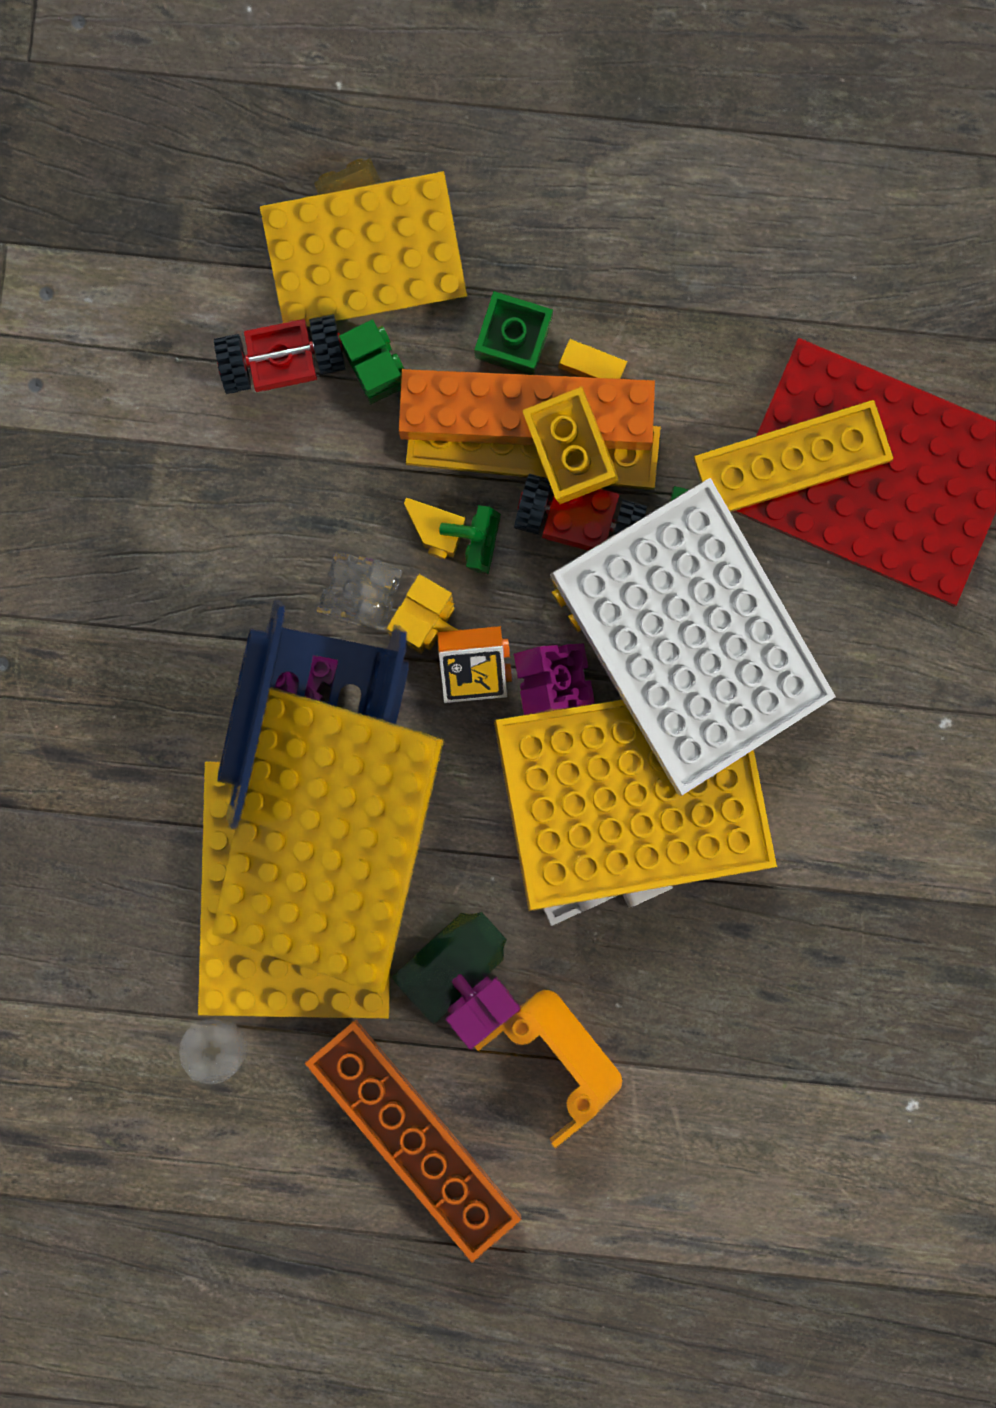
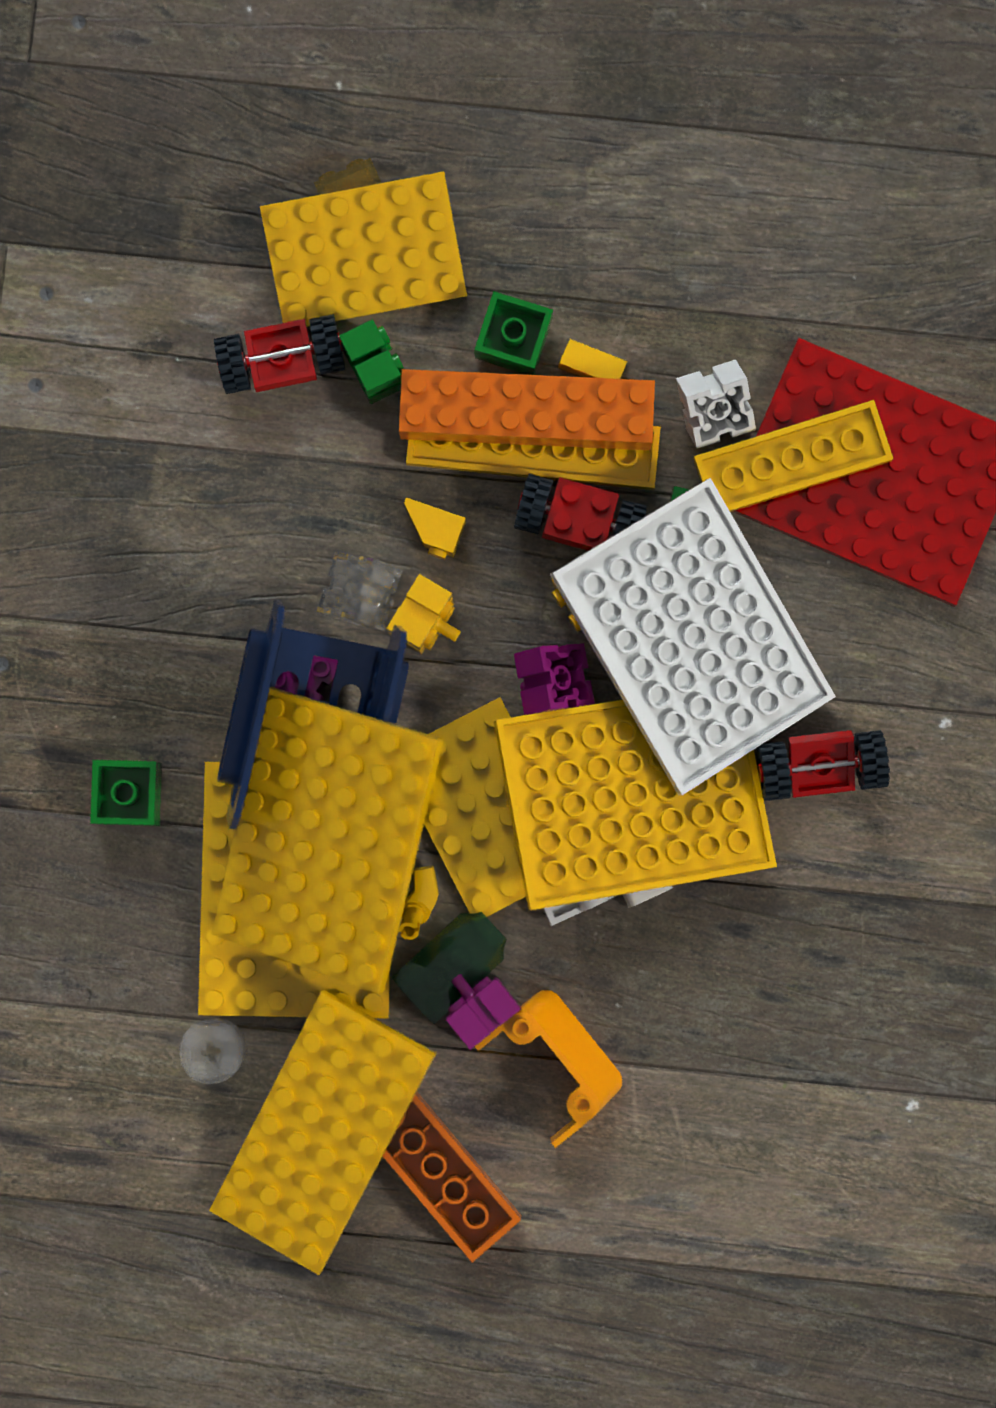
(126, 792): none -> green brick
(322, 1131): none -> yellow plate
(419, 902): none -> yellow arm
(472, 813): none -> yellow plate
(474, 664): piece -> none
(482, 537): green plate -> none
(570, 445): yellow slope -> none
(716, 404): none -> white brick
(823, 764): none -> plate

